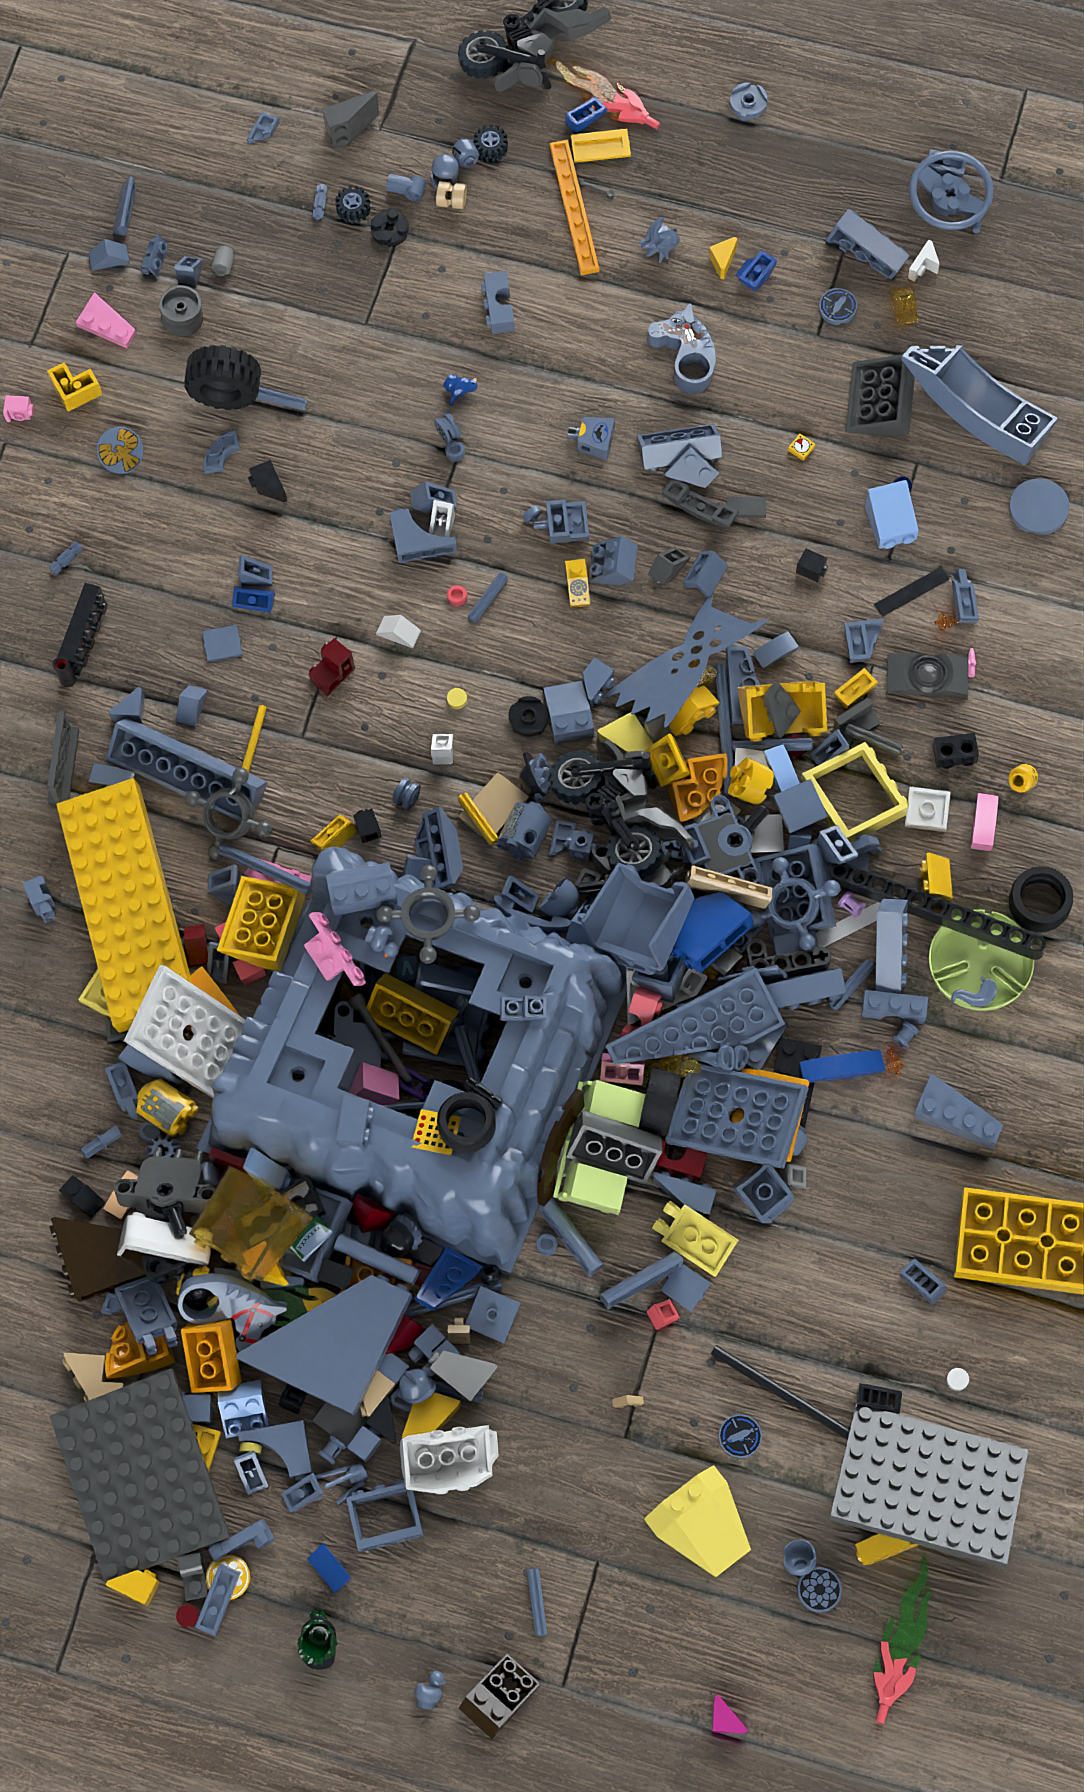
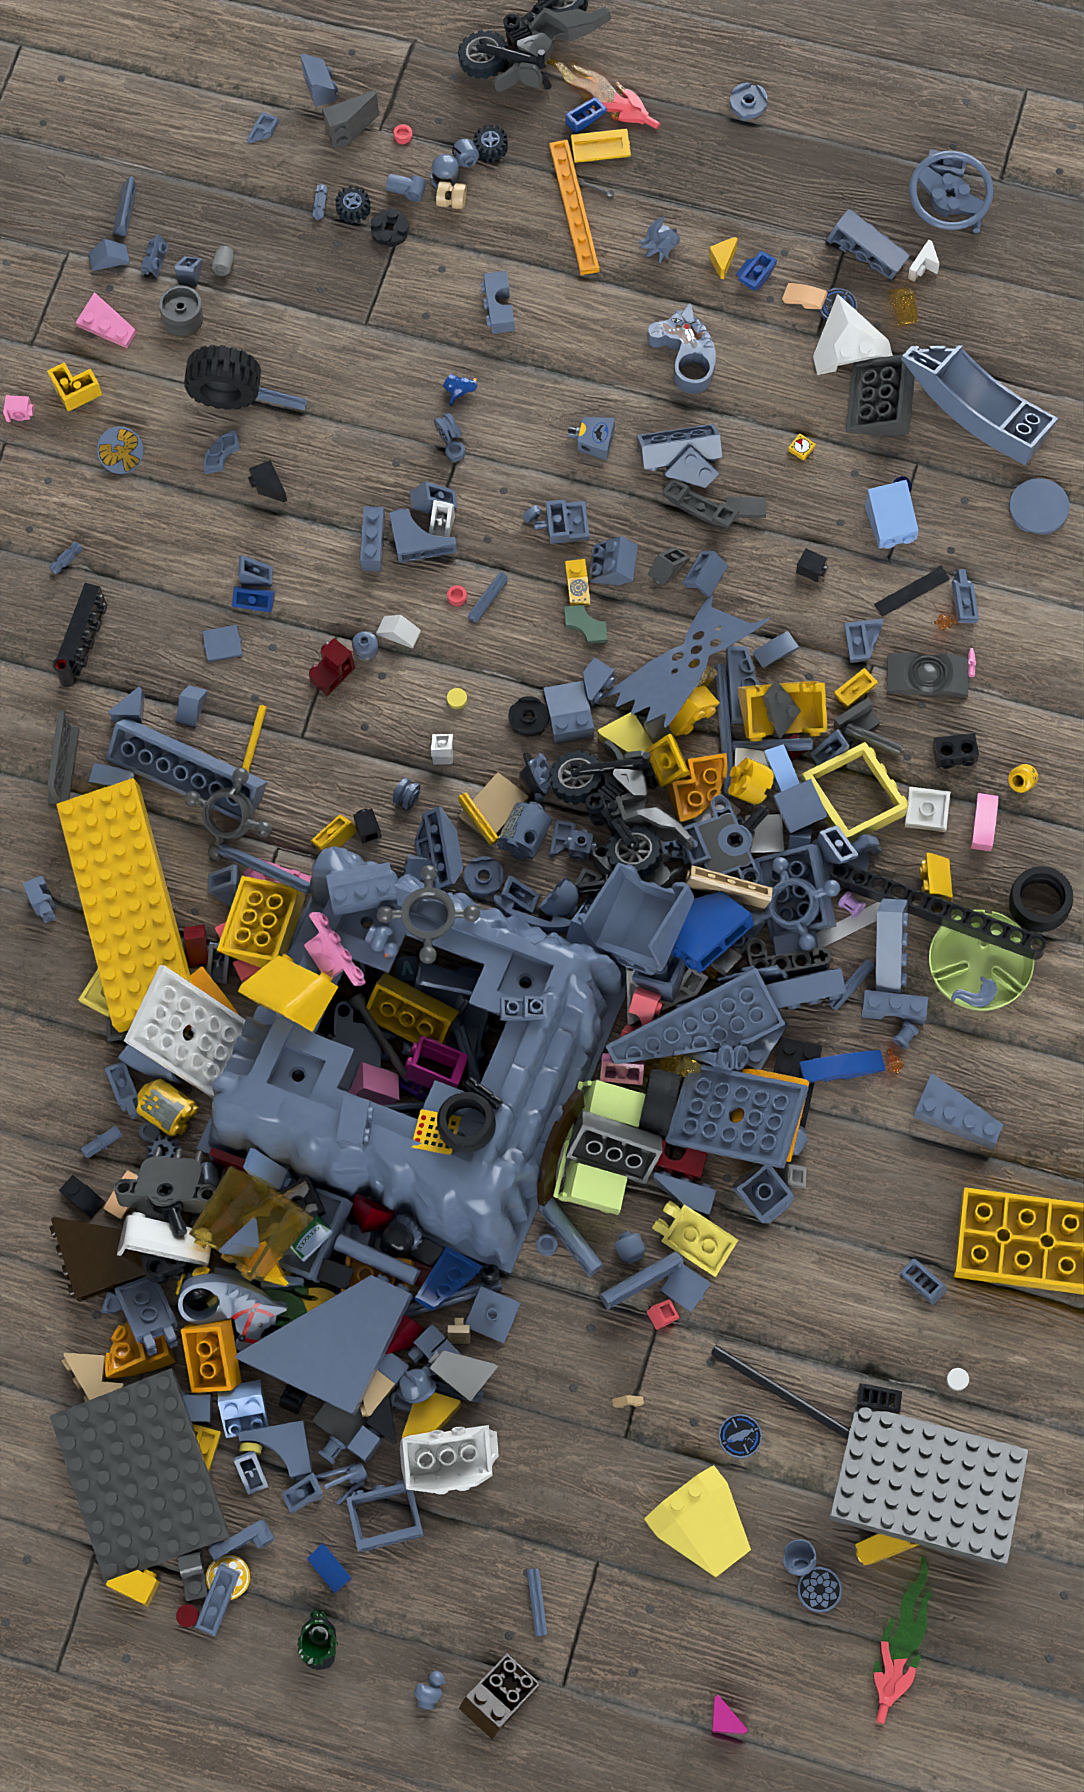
(244, 1242): none -> sand blue slope
(290, 991): none -> yellow windscreen
(318, 80): none -> sand blue slope
(365, 646): none -> sand blue head
(372, 538): none -> sand blue brick
(402, 134): none -> coral tile
(439, 1053): none -> dark pink window
(487, 887): none -> sand blue tile
(578, 619): none -> sand green tile
(630, 1247): none -> sand blue head
(806, 295): none -> light nougat slope
(848, 339): none -> white wedge

